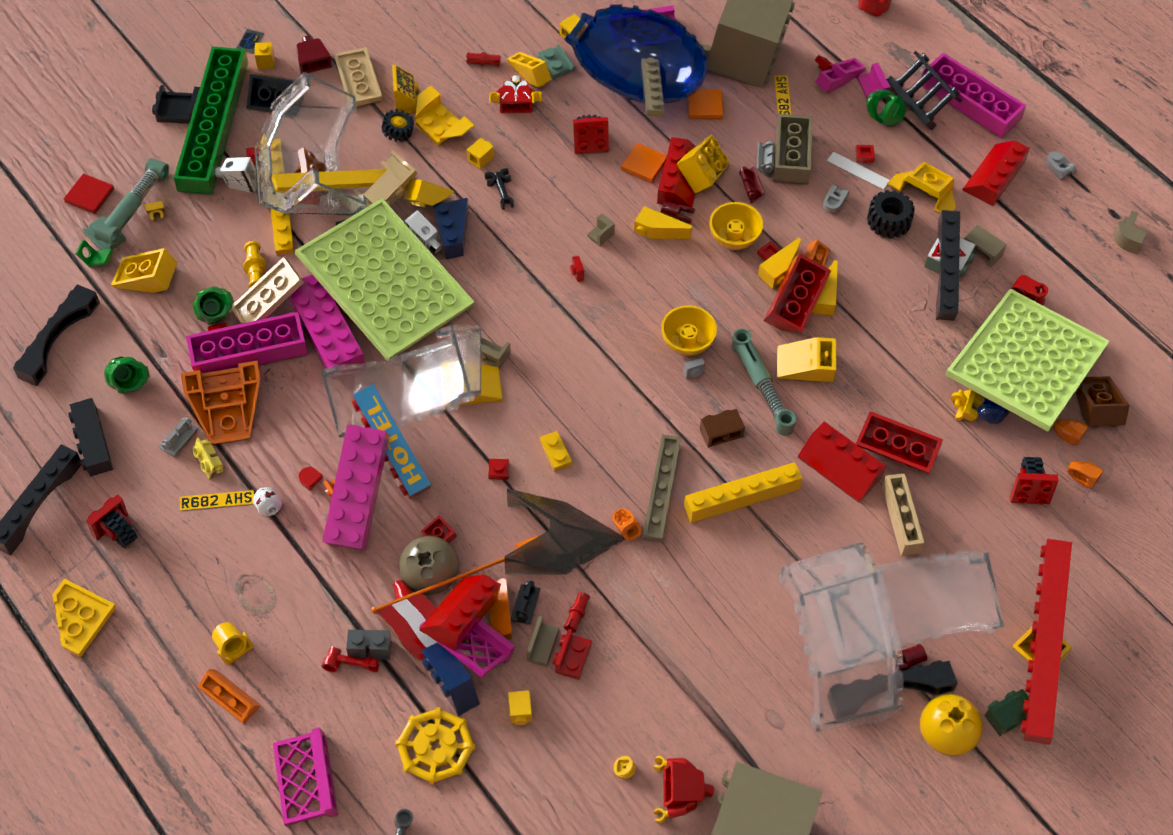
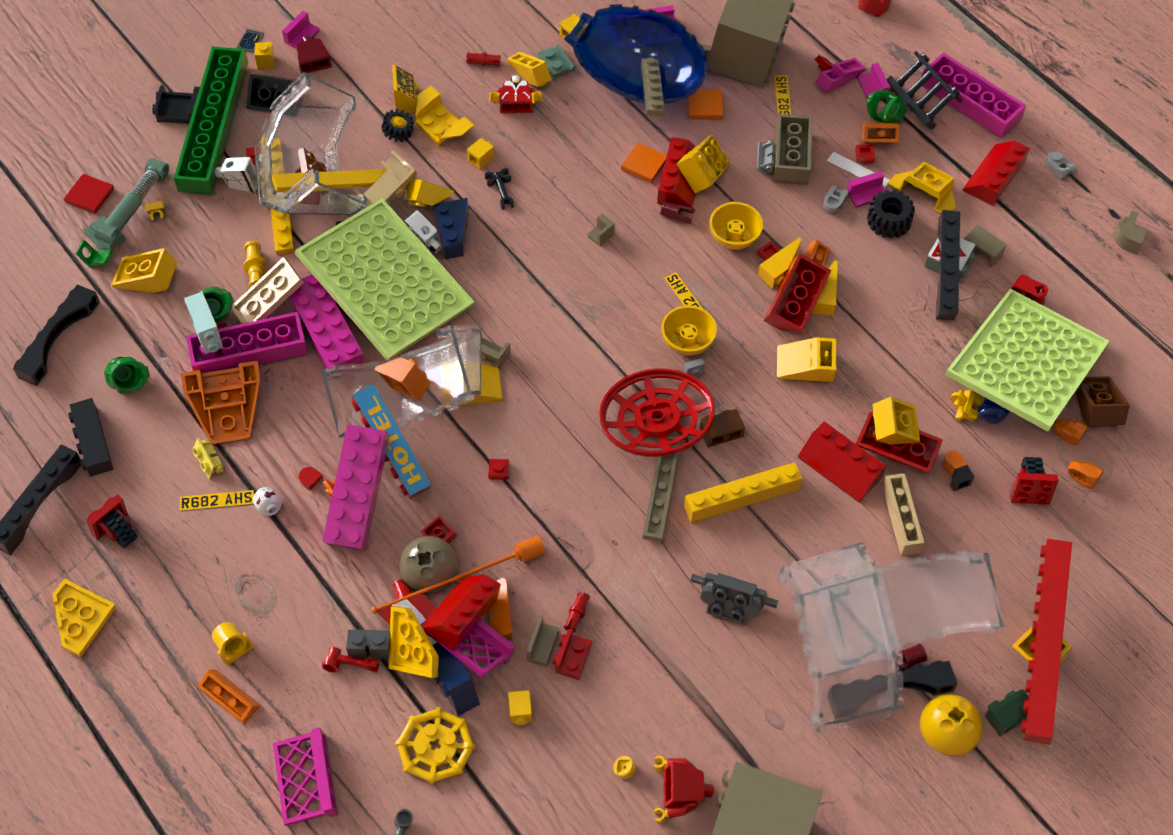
(178, 437): light grey hinge -> none
(203, 322): none -> light aqua window
(298, 29): none -> dark pink panel
(358, 76): tan plate -> none
(404, 377): none -> orange slope
(409, 645): none -> yellow plate
(525, 603): black hinge -> none
(555, 451): yellow plate -> none
(571, 540): clear smoke windscreen -> none
(577, 268): red plate -> none
(591, 134): red plate -> none
(626, 524): orange rock -> none
(653, 407): none -> red dish
(660, 226): yellow slope -> none
(681, 290): none -> yellow sticker
(732, 597): none -> dark grey piece
(752, 183): dark red hinge -> none
(762, 380): sand green piece -> none
(865, 188): none -> dark pink panel
(880, 132): none -> orange brick
(895, 422): none -> yellow slope
(958, 470): none -> leg

